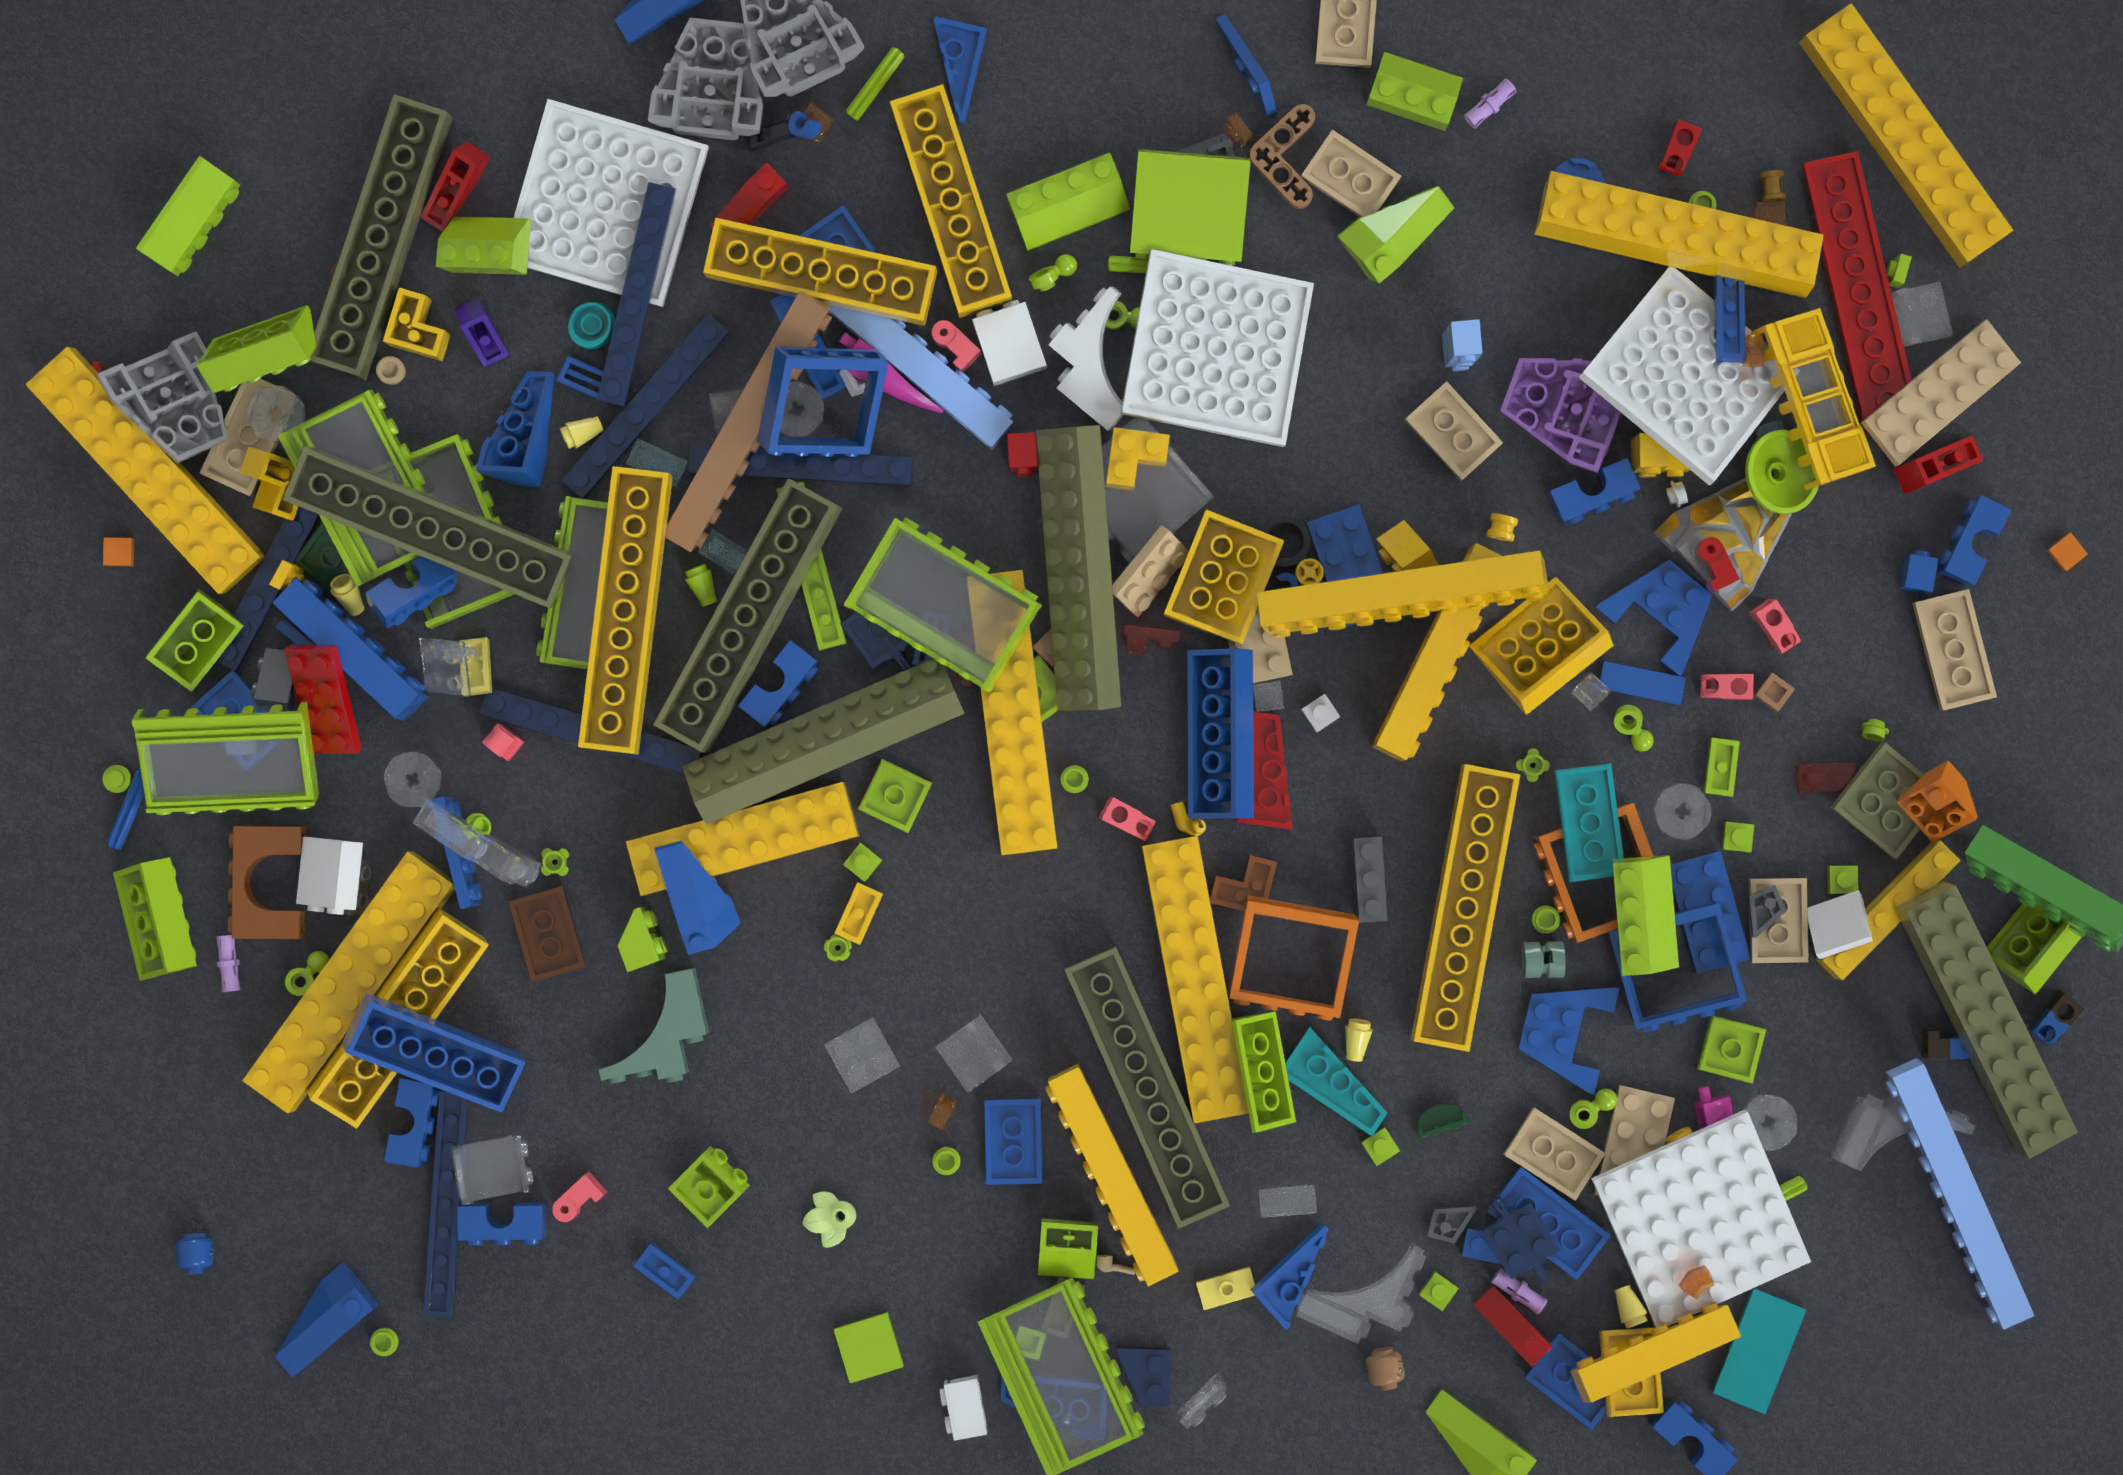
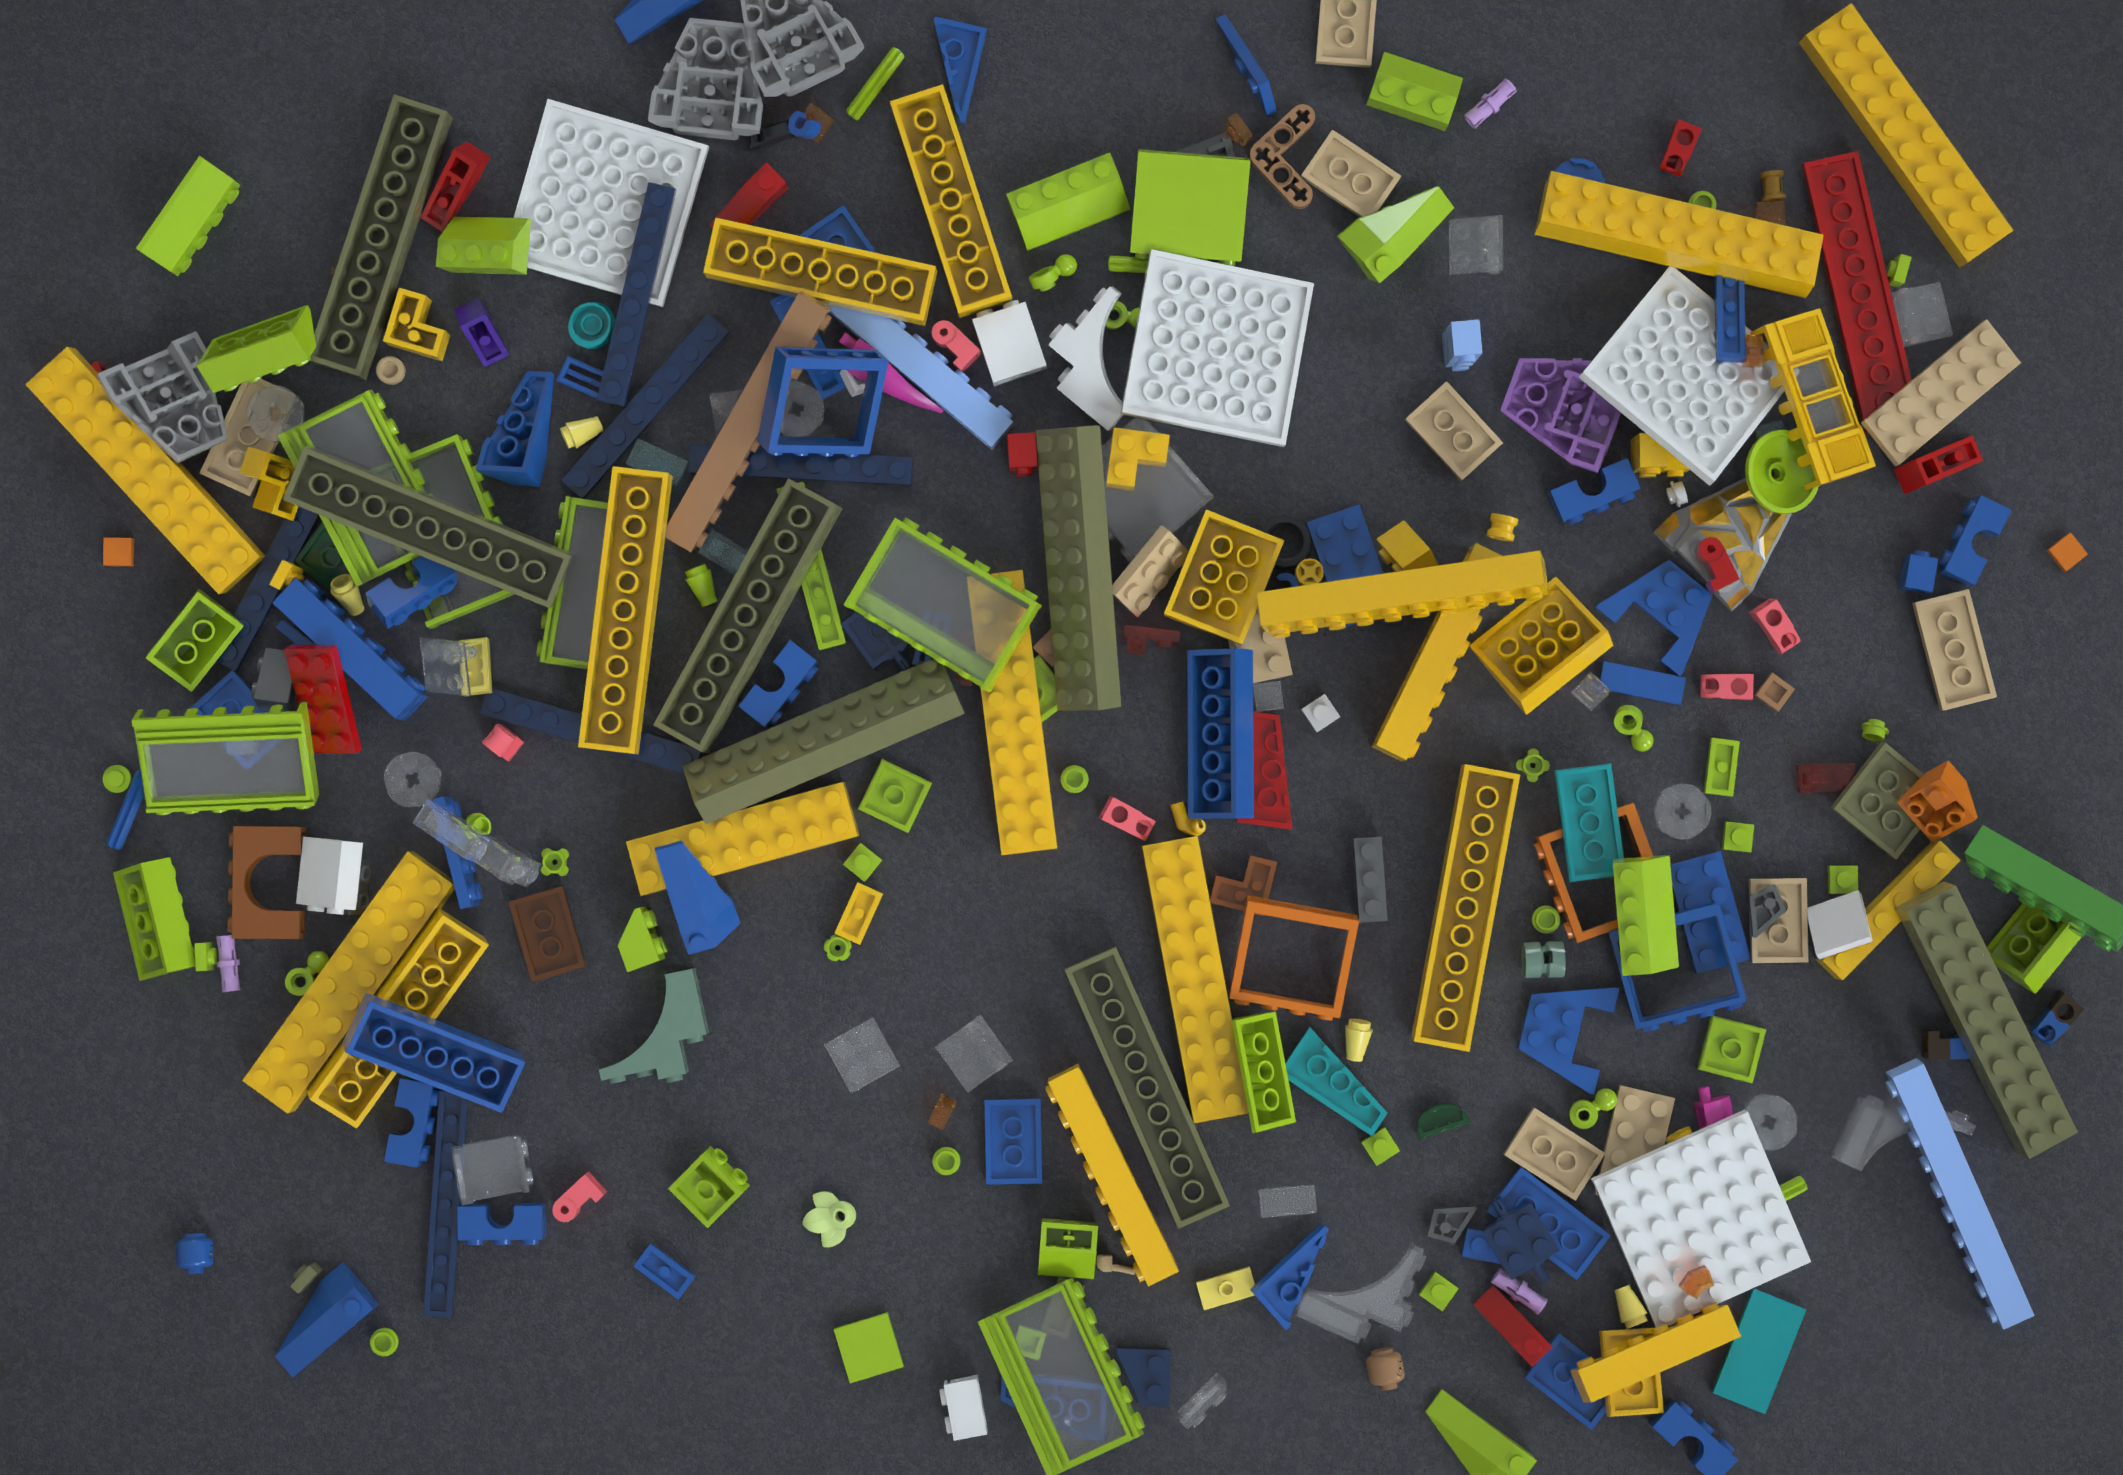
(205, 956): none -> lime plate
(305, 1277): none -> olive plate
(1476, 245): none -> clear hinge

